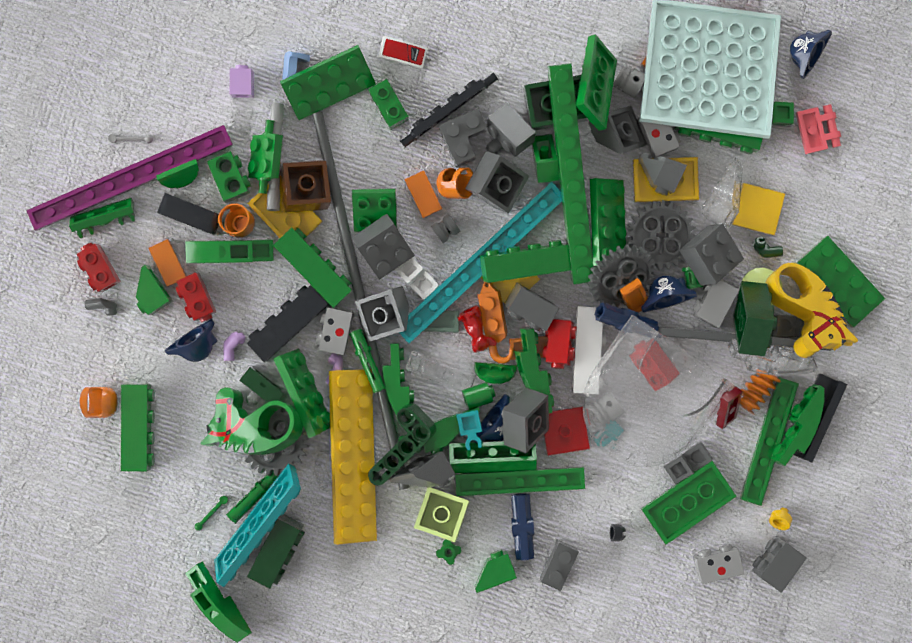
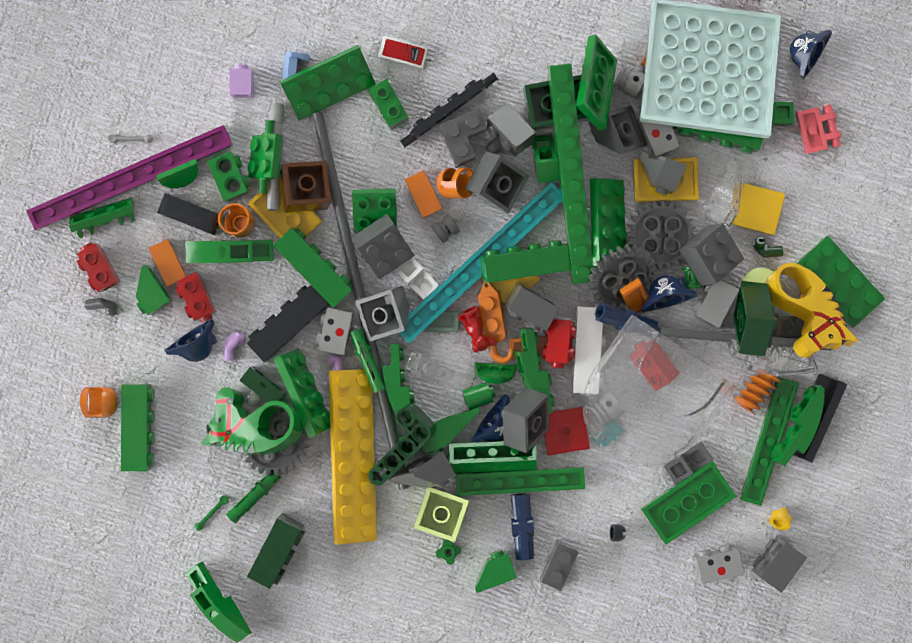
(256, 525): teal plate -> none
(469, 425): teal plate -> none
(728, 407): dark red plate -> none

